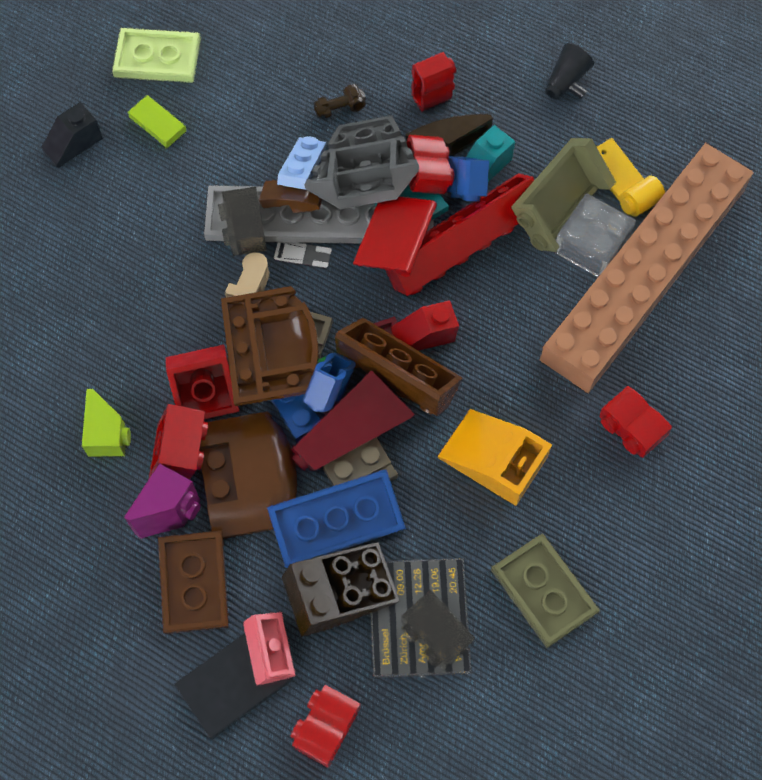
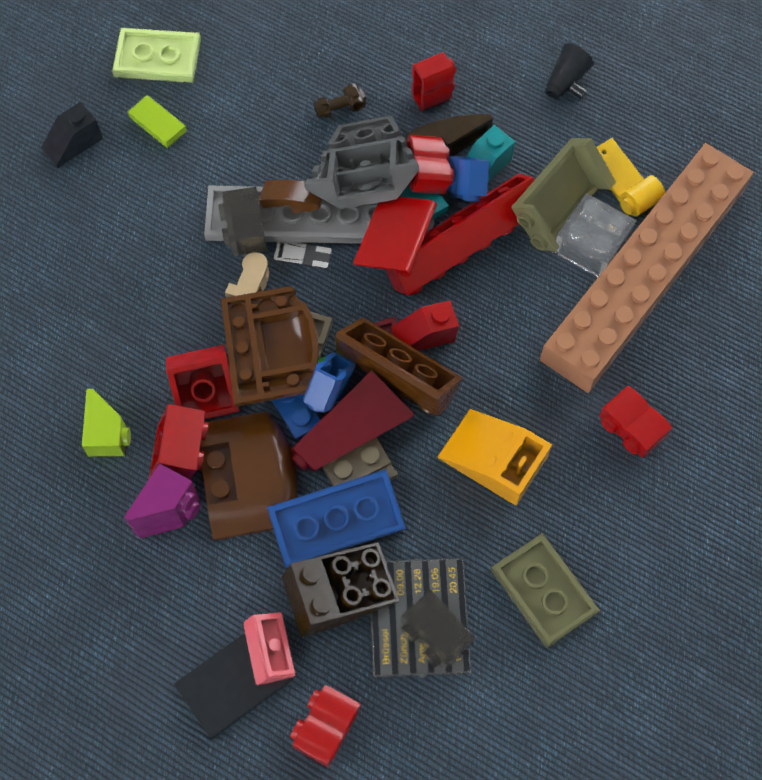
(193, 582): reddish brown tile -> none
(301, 162): light blue plate -> none

